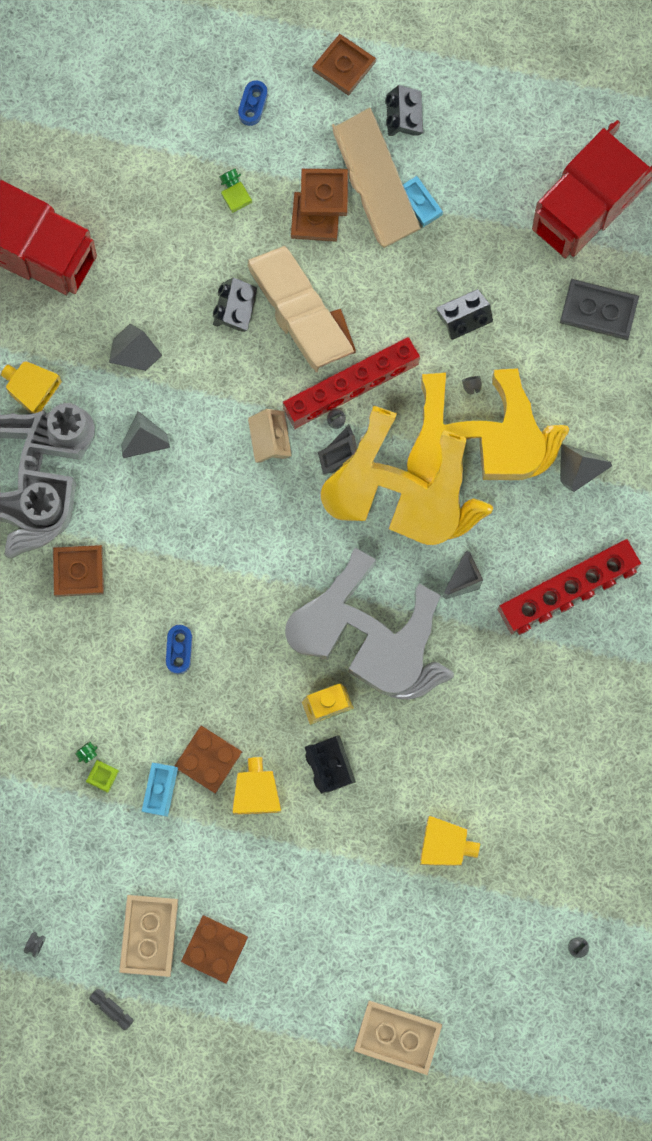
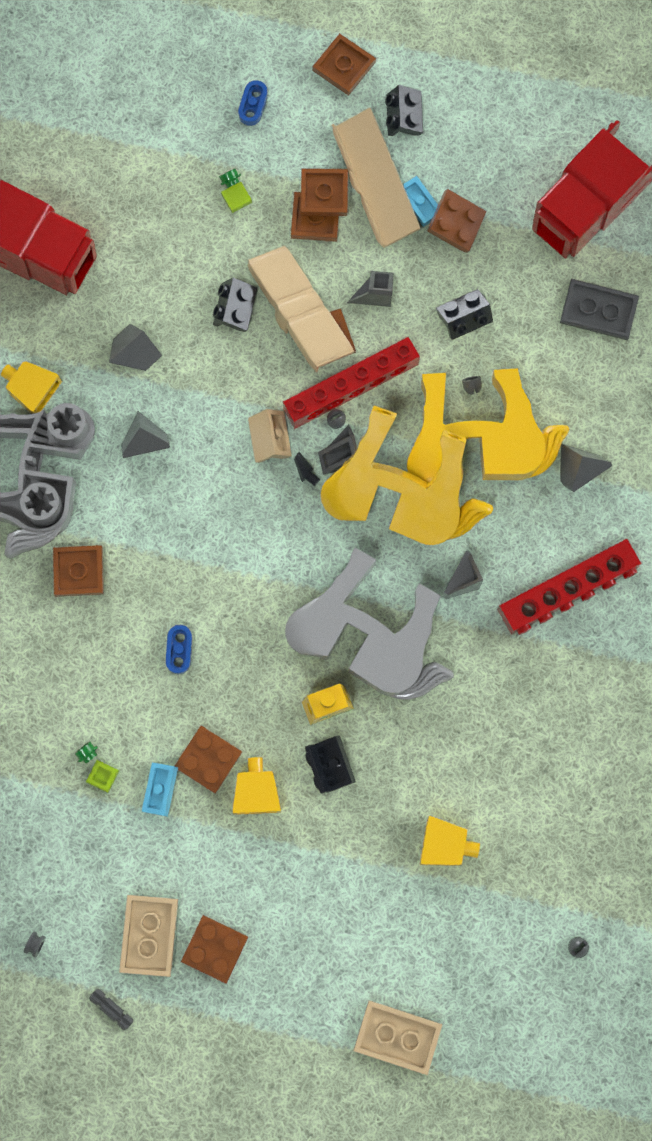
(305, 470): none -> black bar
(375, 290): none -> dark grey slope
(456, 221): none -> dark orange plate

